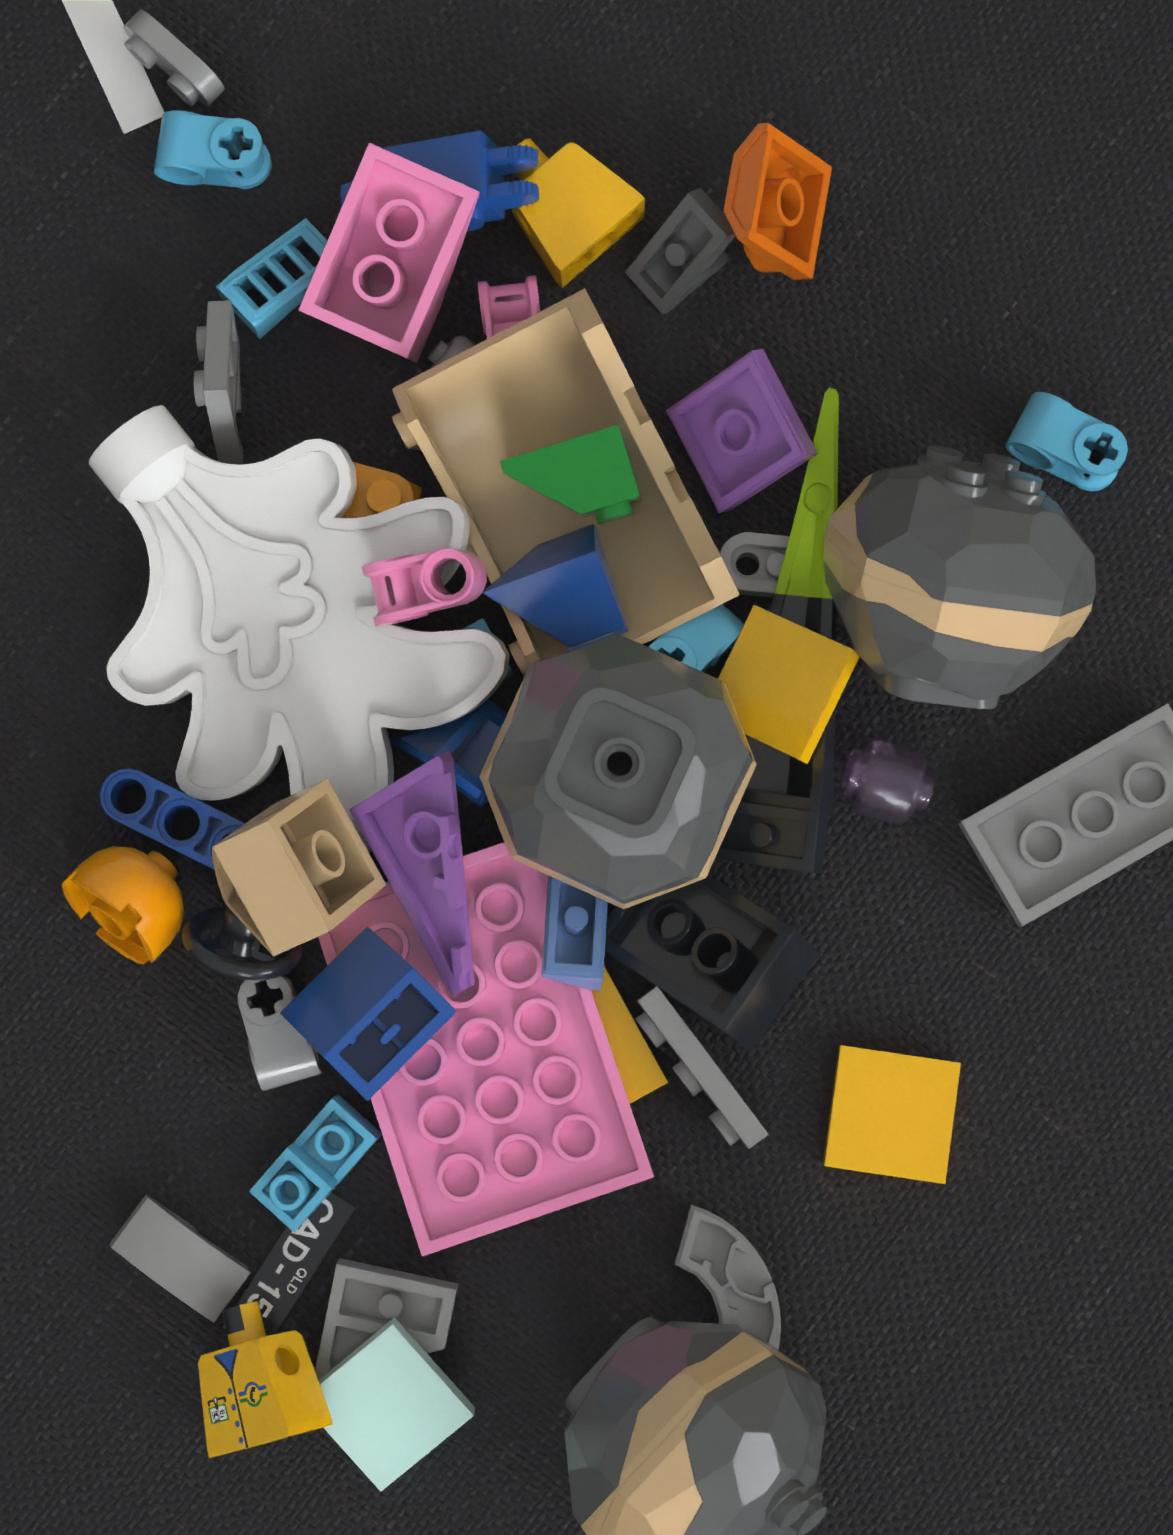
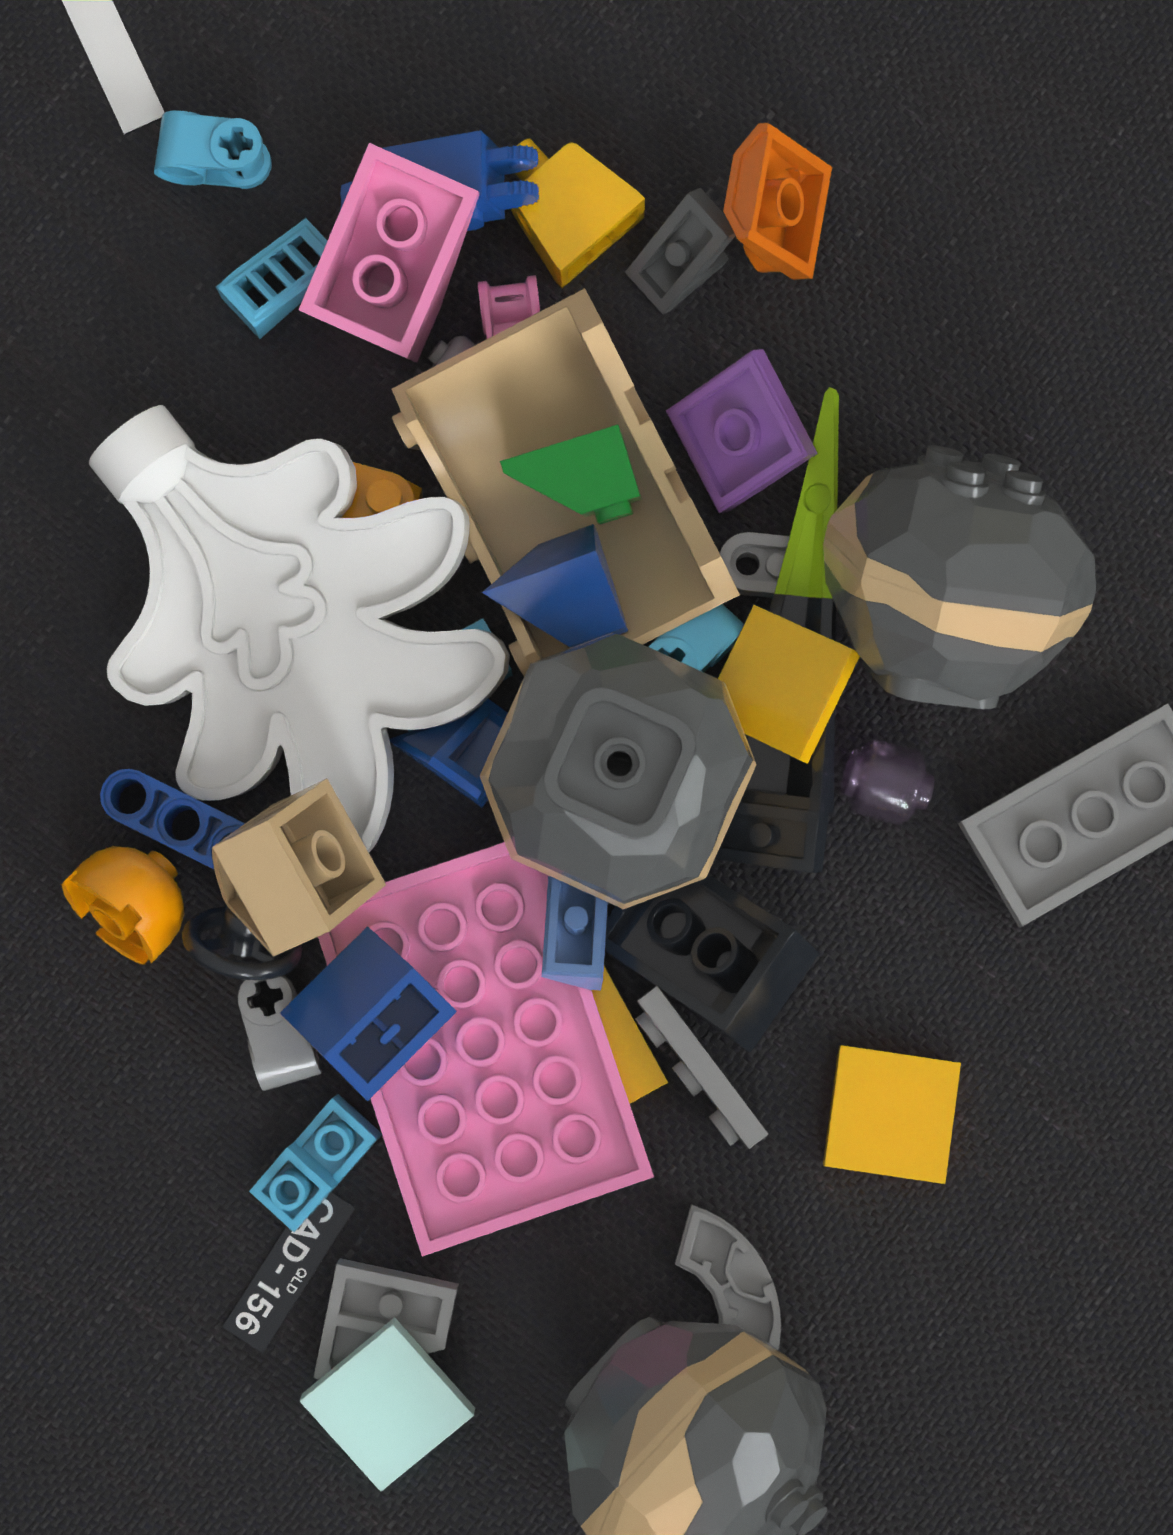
(156, 45): light grey plate -> none
(179, 1258): light grey slope -> none
(219, 382): light grey wing -> none
(258, 1386): yellow torso -> none
(413, 586): bright pink piece -> none
(419, 848): medium lavender wing -> none
(1060, 441): medium azure piece -> none

